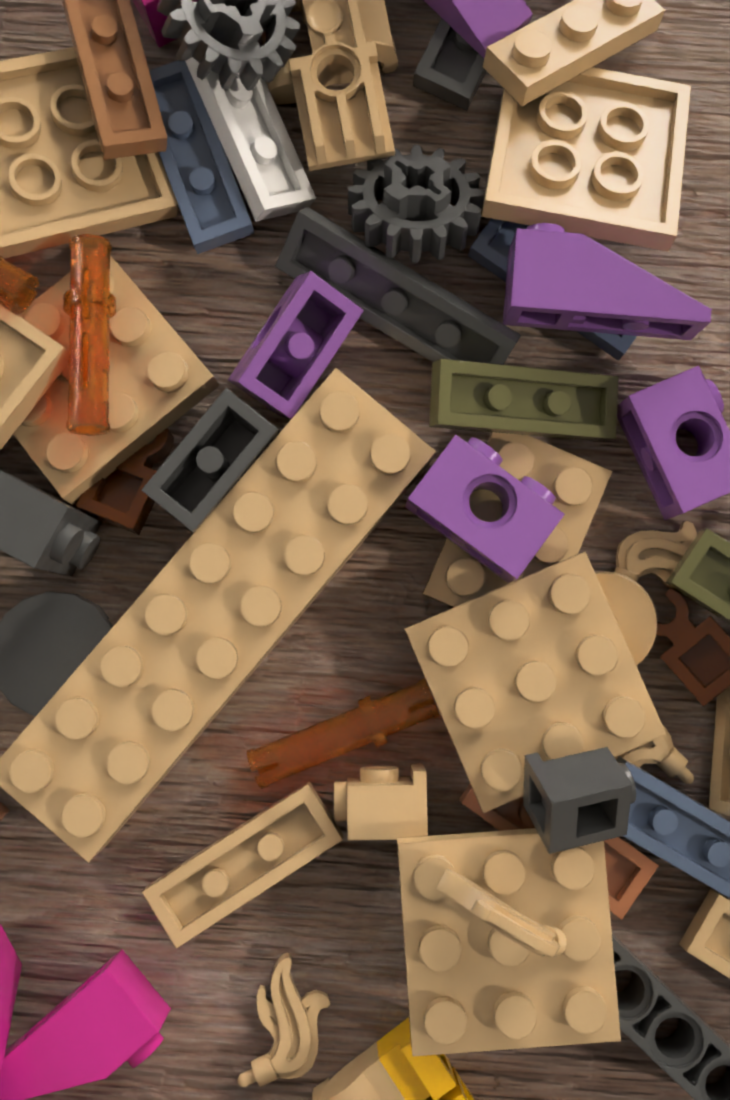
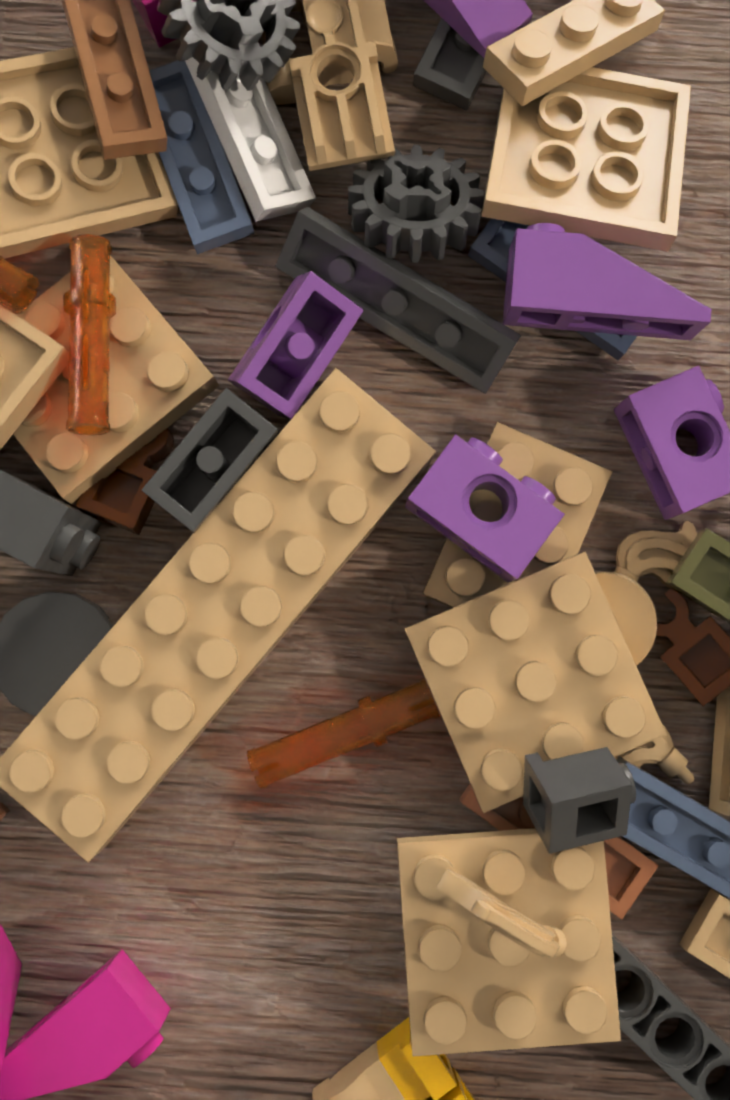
(242, 864): tan plate -> none
(292, 1026): tan piece -> none
(383, 803): tan brick -> none
(523, 400): olive plate -> none

